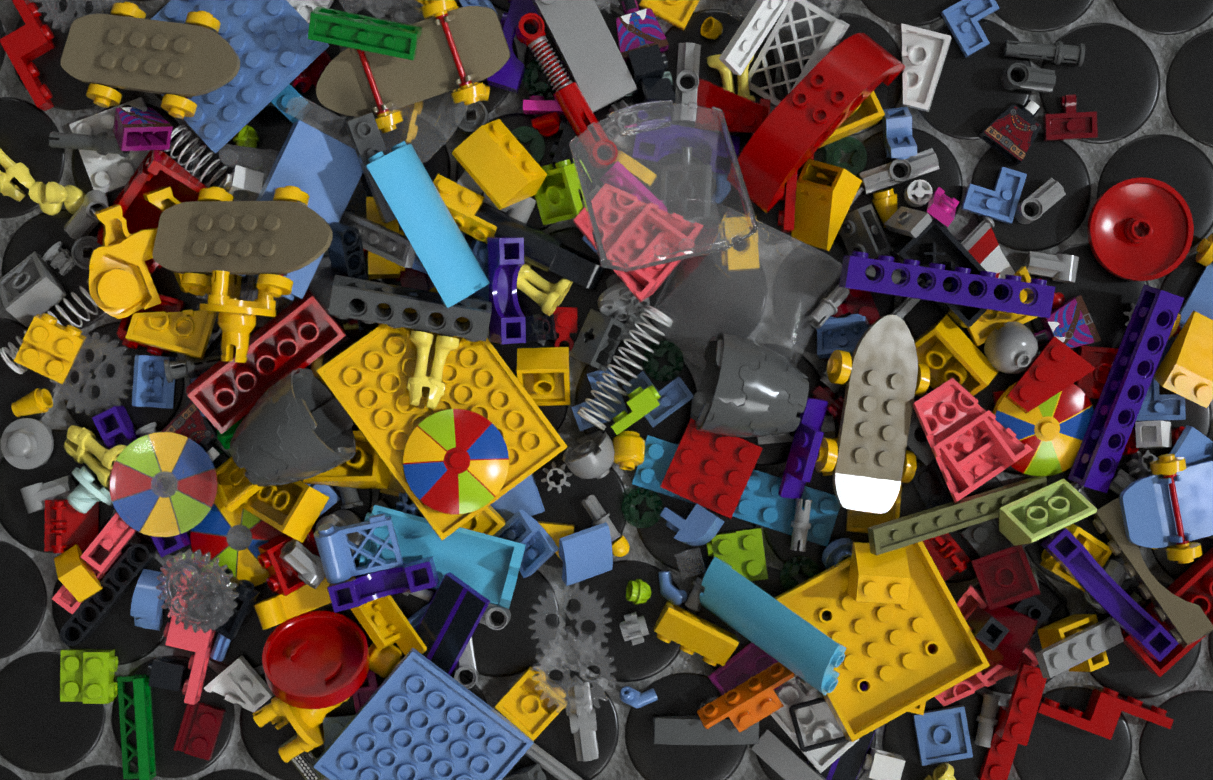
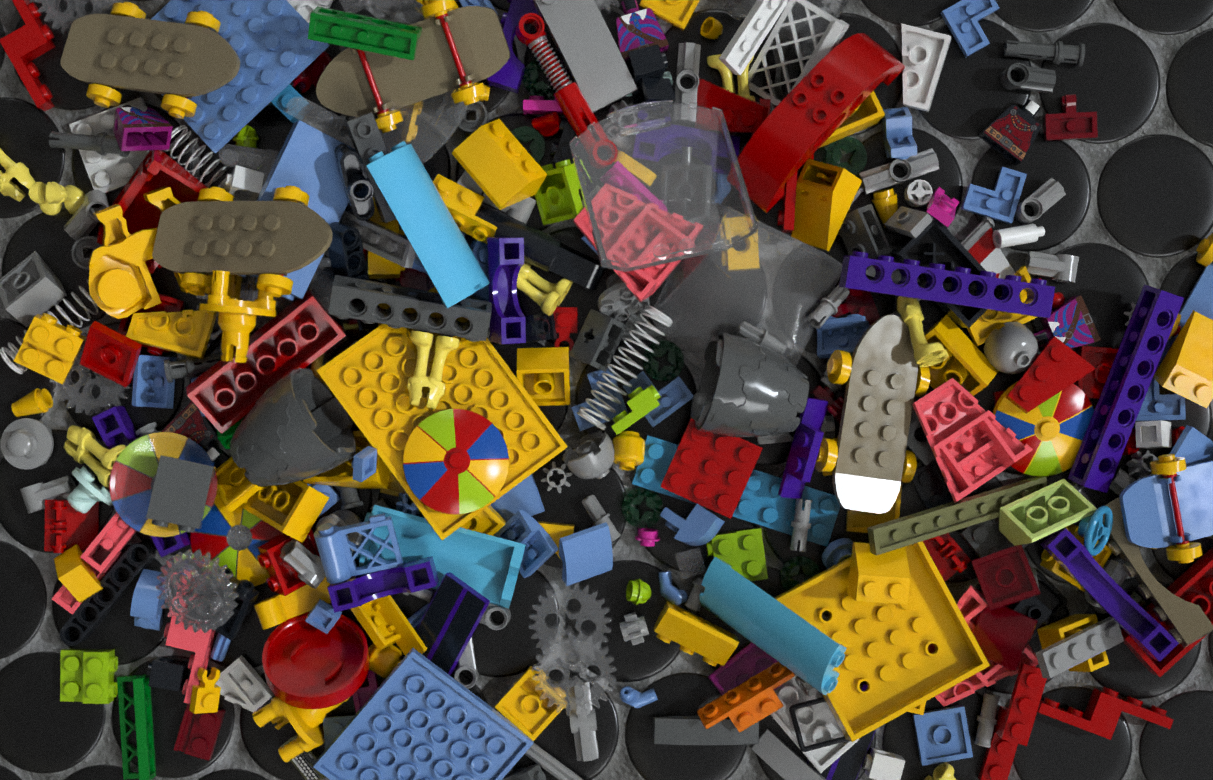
(59, 258): light grey bush -> none
(110, 354): none -> red plate
(180, 493): none -> dark grey panel
(207, 694): none -> yellow plate
(323, 616): none -> medium blue plate
(353, 173): none -> black connector
(364, 464): none -> medium blue plate
(620, 546): yellow hinge -> none
(647, 536): none -> dark pink plate
(762, 337): none -> light grey axle
(924, 353): none -> light yellow piece
(986, 628): black brick -> none
(1017, 235): none -> white cylinder
(1093, 529): none -> dark azure piece
(1140, 229): red dish -> none

